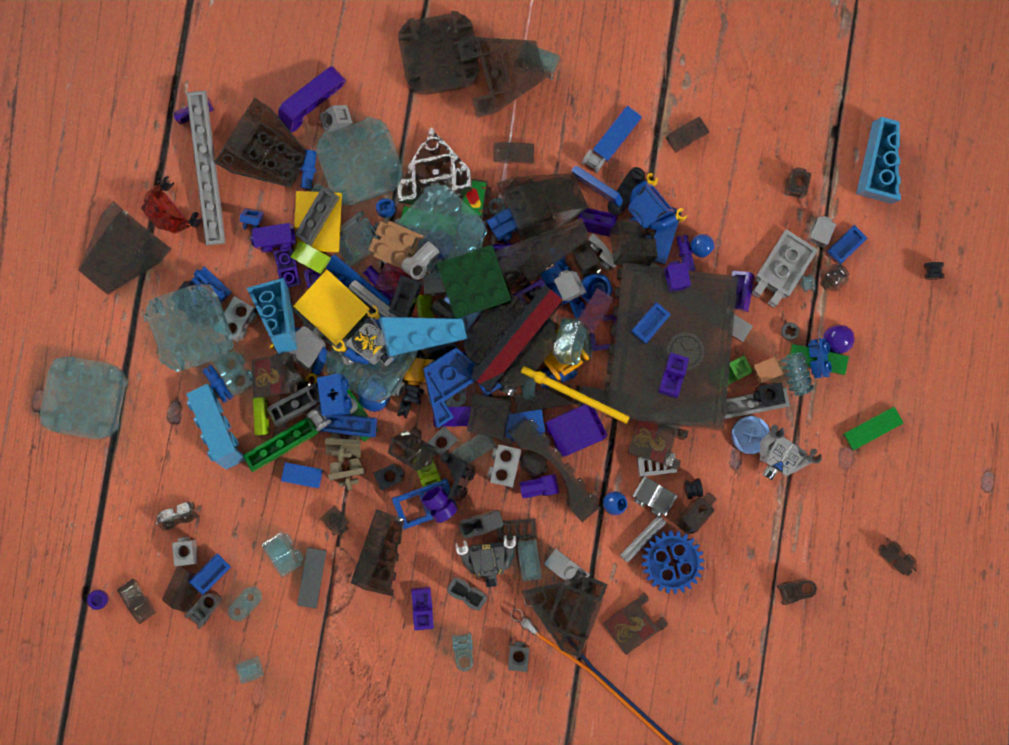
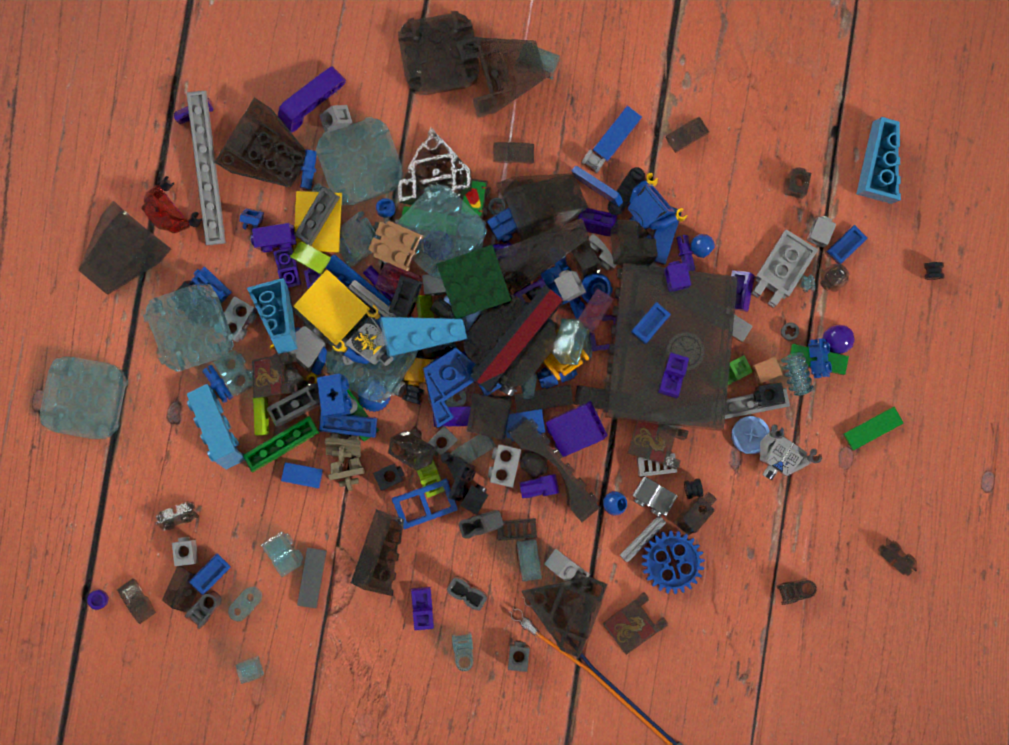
(317, 418): light grey bush -> none
(335, 521): clear smoke bracket -> none
(404, 409): black bush -> none
(420, 261): light grey piece -> none
(440, 506): dark purple wheel -> none
(475, 498): none -> black brick
(488, 558): dark grey torso -> none
(540, 377): yellow bar -> none

